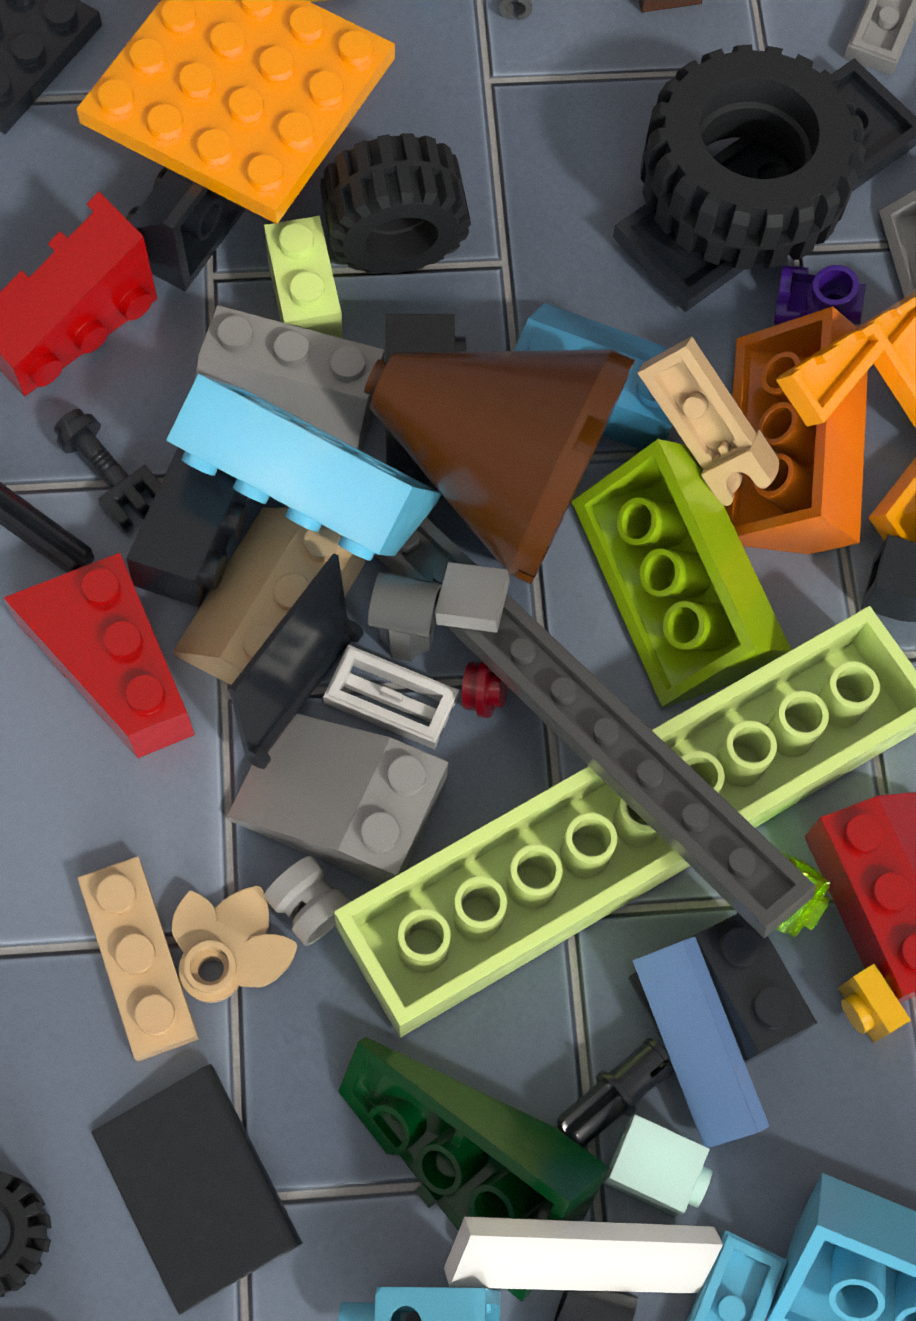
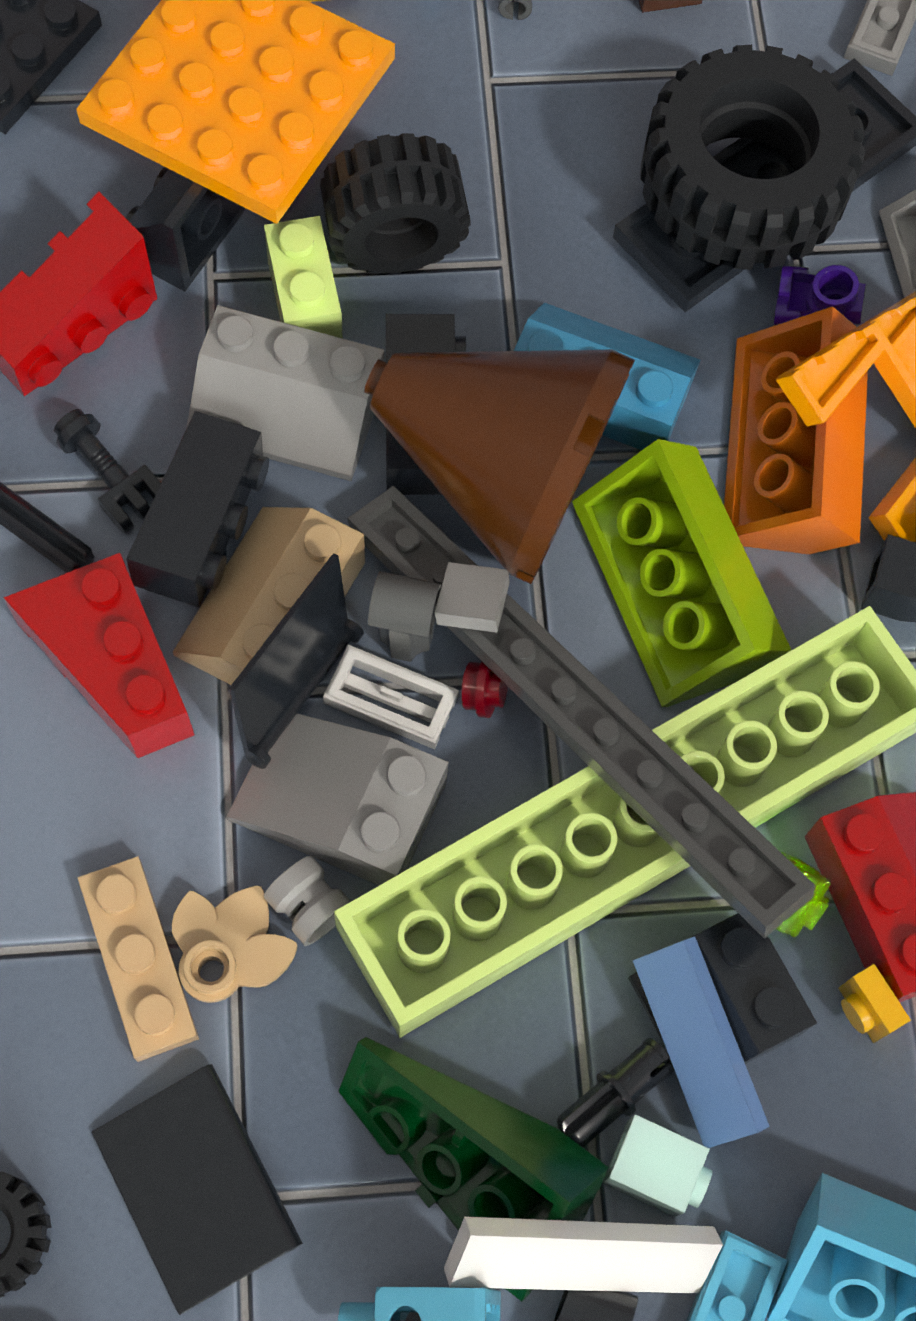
(300, 467): medium azure slope -> none
(708, 420): tan plate -> none

